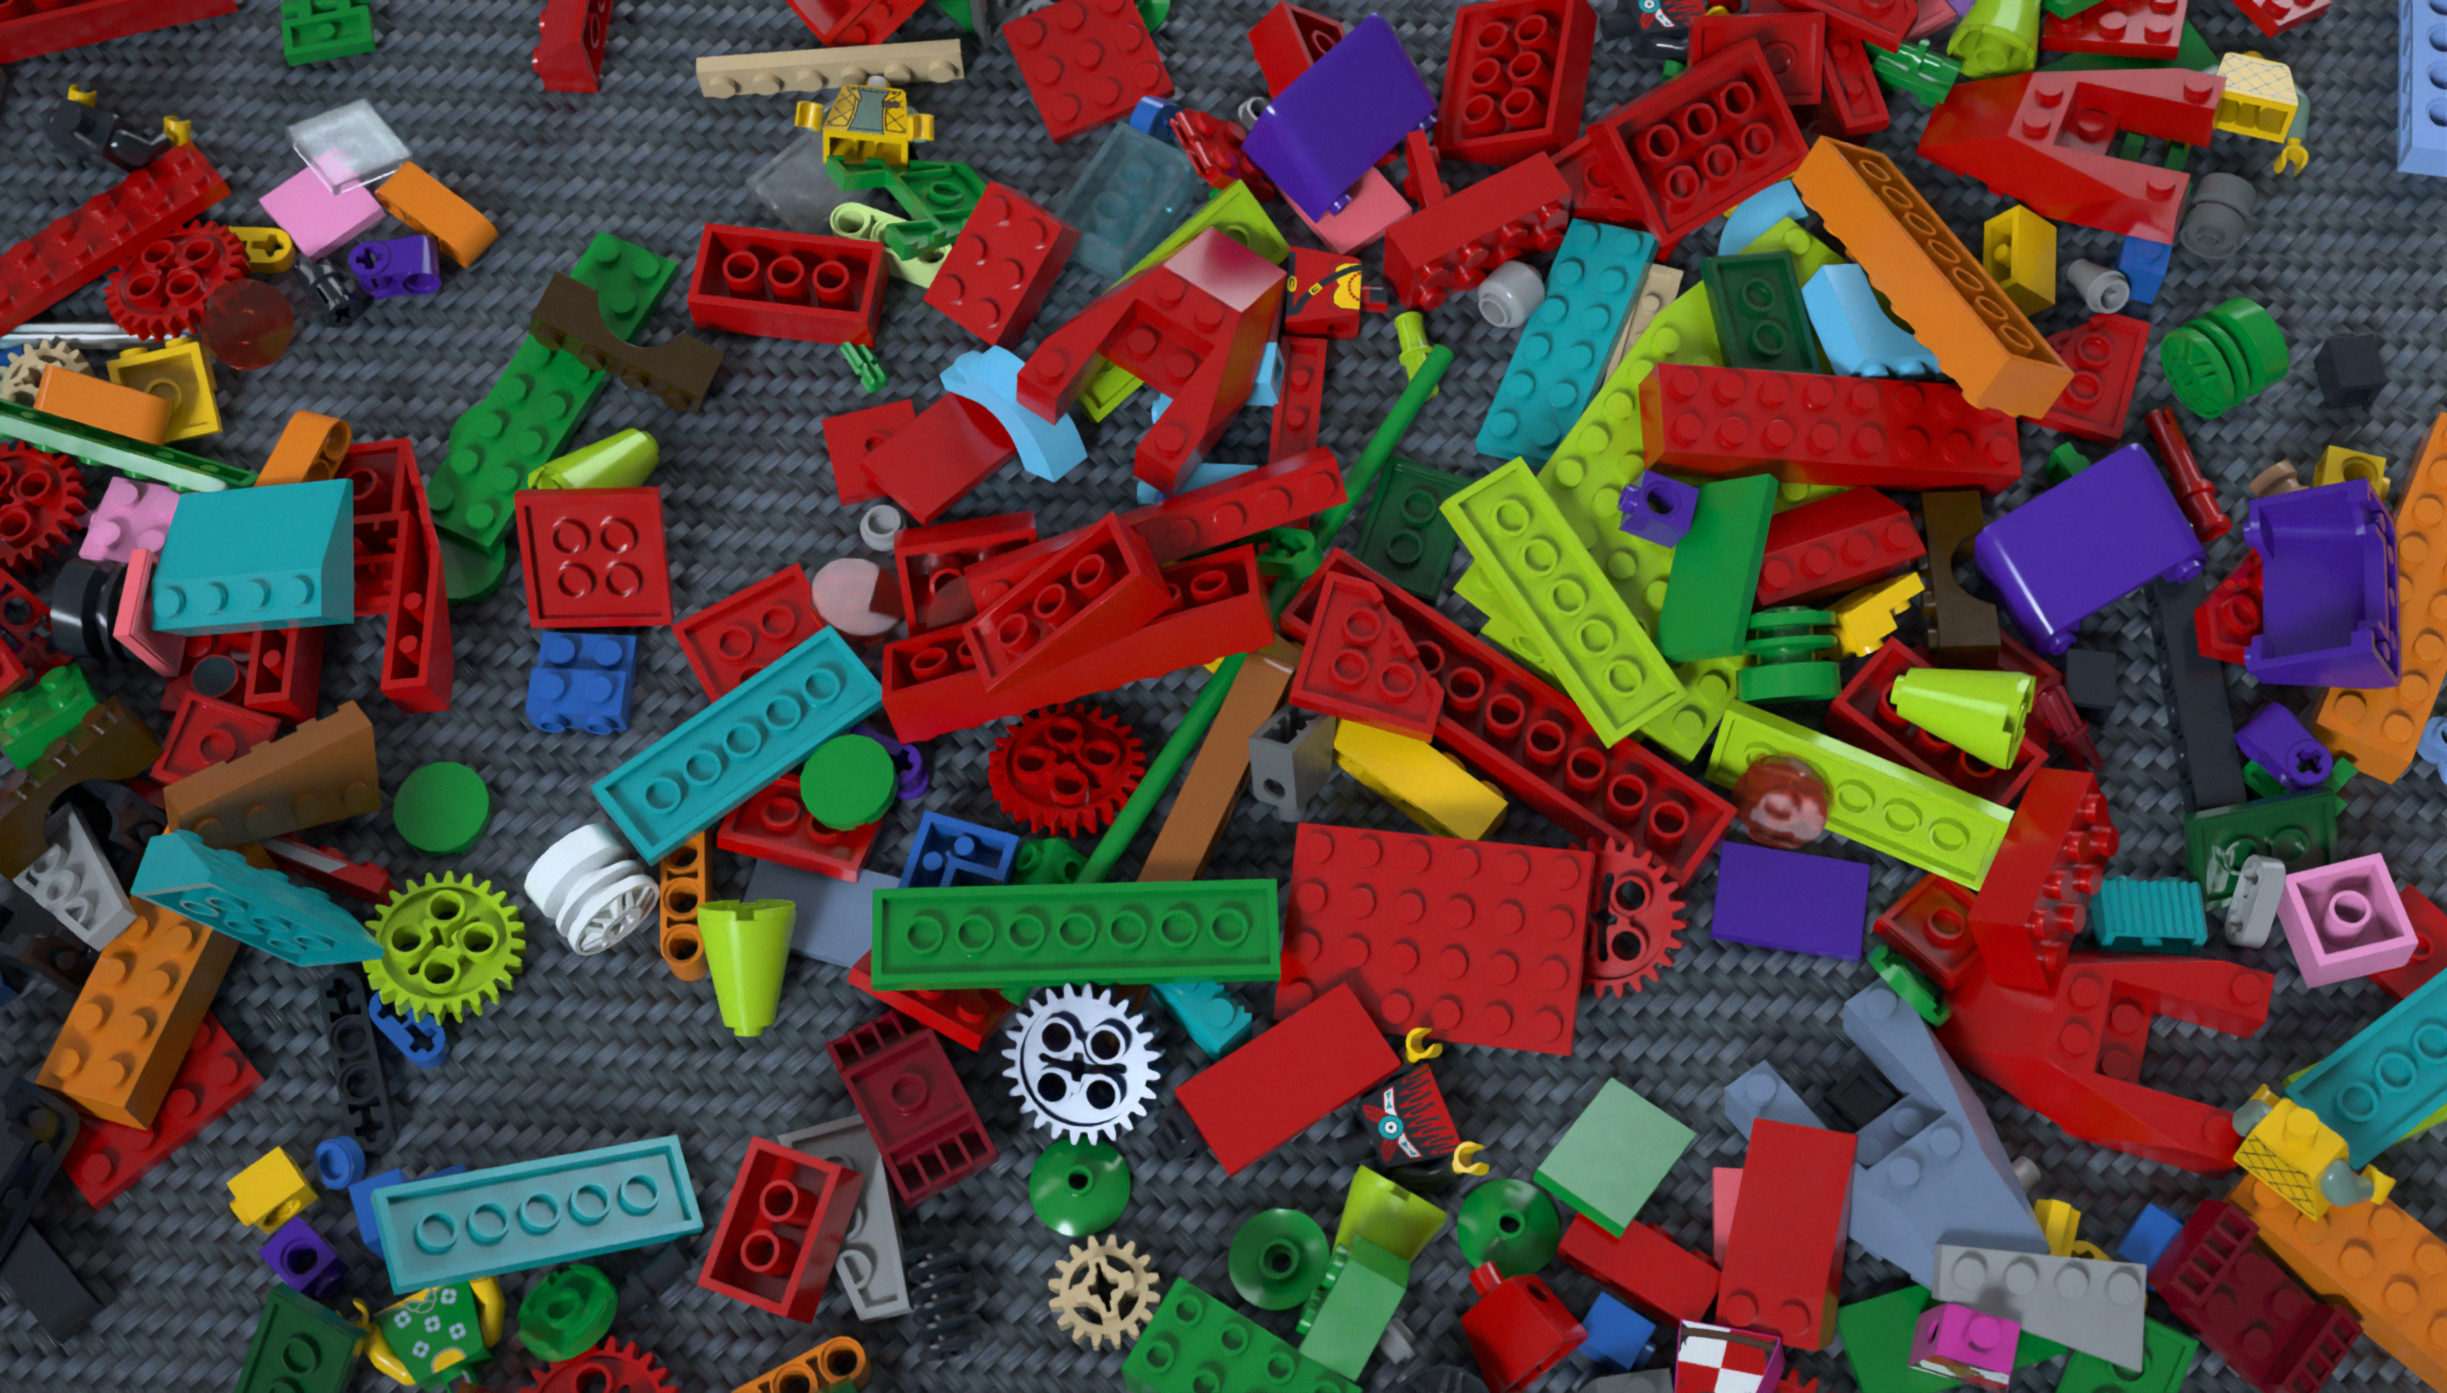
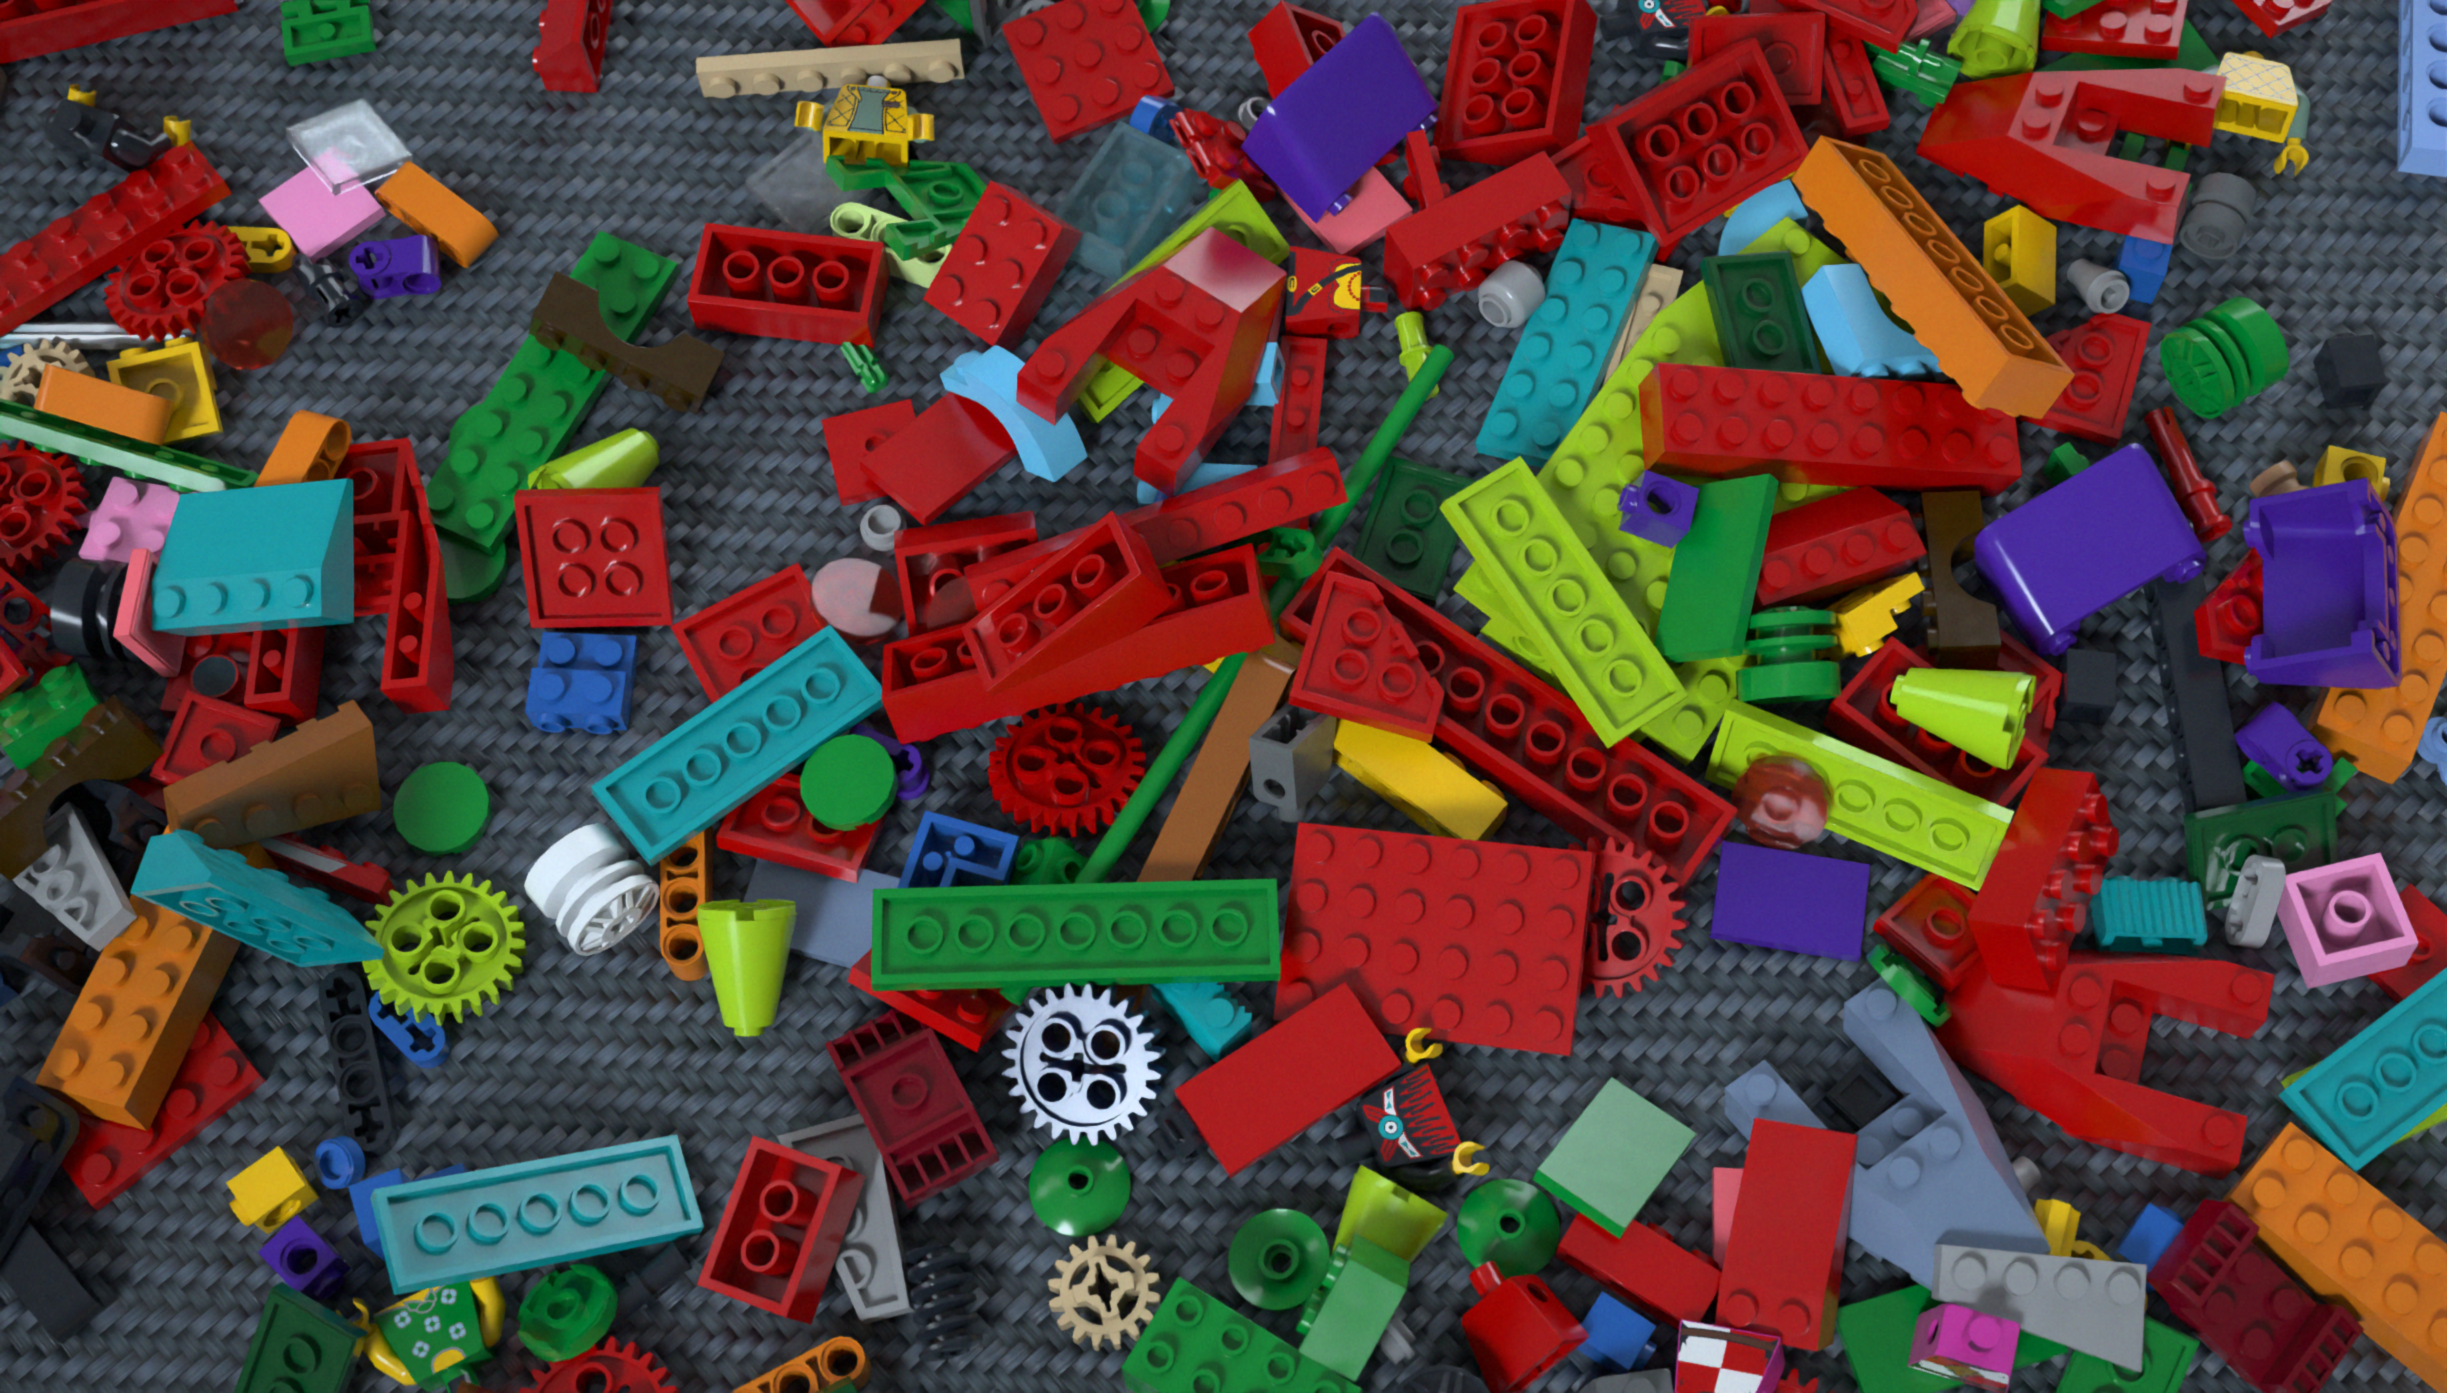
(2069, 729): dark red axle -> none
(2302, 1157): yellow torso -> none

